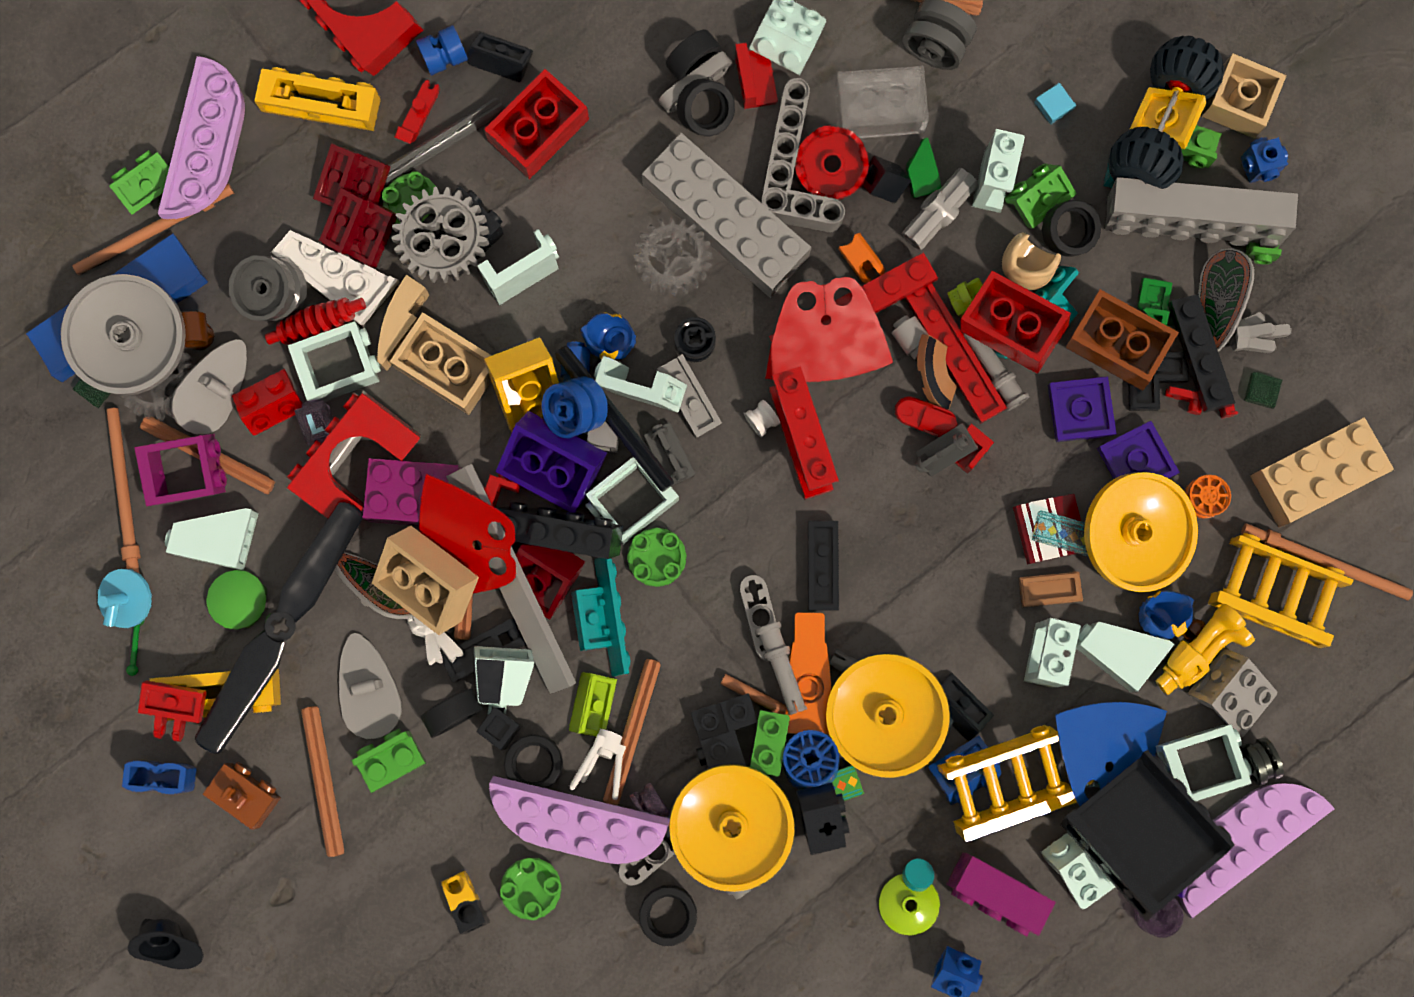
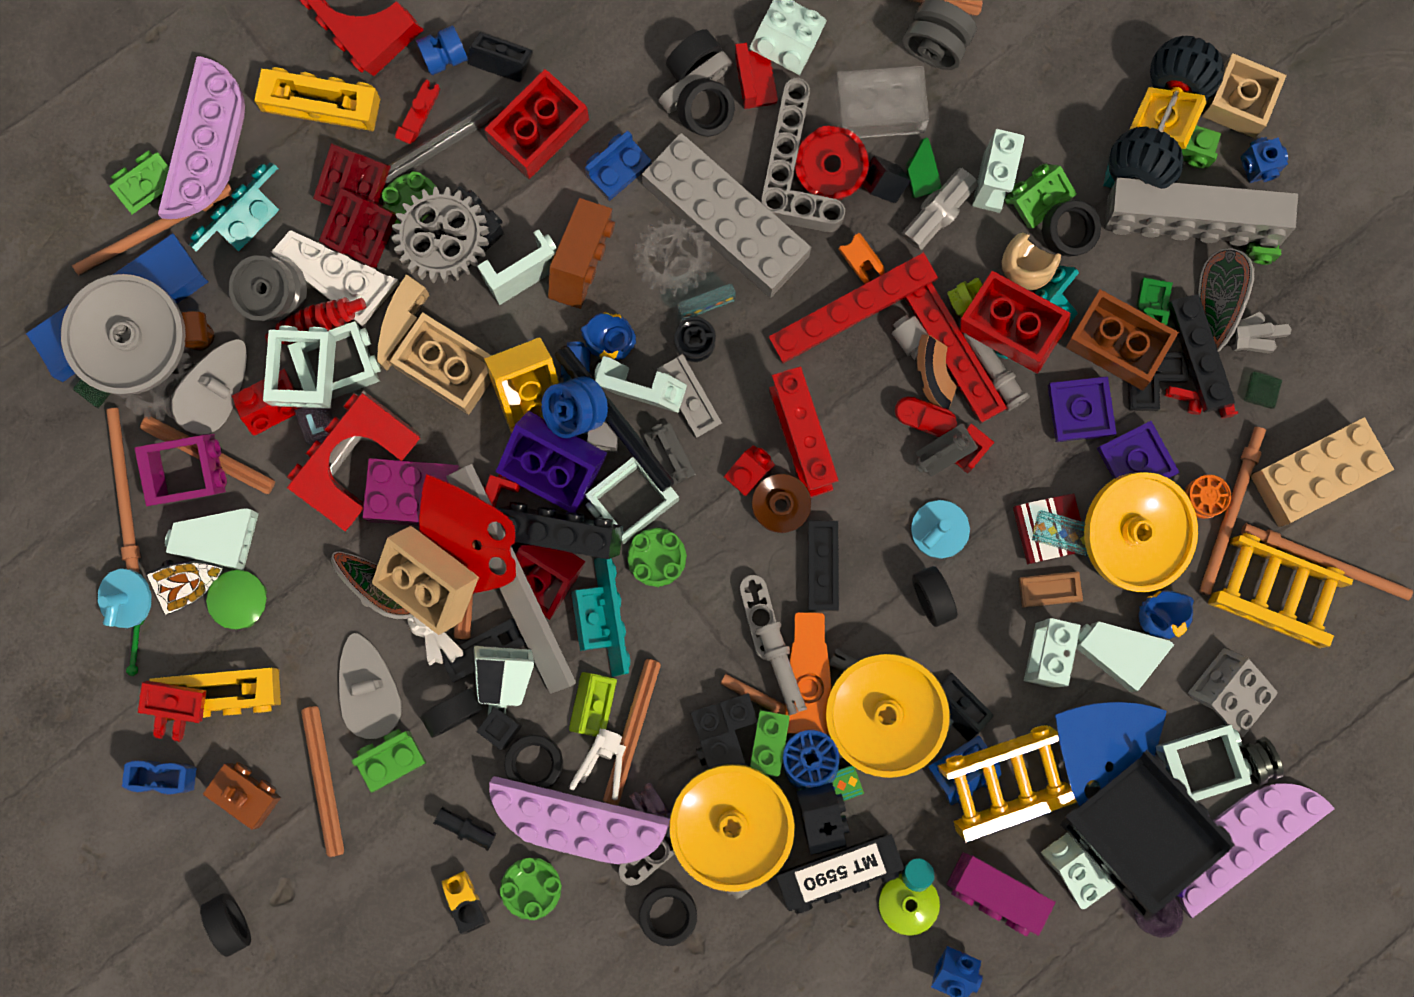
(164, 944): black piece -> none
(182, 582): none -> shield
(225, 925): none -> black tyre
(243, 215): none -> bracket
(263, 654): black piece -> none
(295, 398): none -> light aqua window
(465, 828): none -> black pin
(579, 253): none -> dark orange wedge
(617, 165): none -> blue bracket
(706, 302): none -> clear light blue tile
(749, 469): none -> red bracket
(762, 418): white wheel -> none
(783, 488): none -> reddish brown dish
(833, 351): piece -> none
(840, 871): none -> brick
(934, 596): none -> black tyre
(940, 529): none -> medium azure shield
(1055, 103): medium azure tile -> none
(1192, 660): yellow piece -> none
(1194, 630): reddish brown hinge -> none
(1250, 457): none -> nougat bar

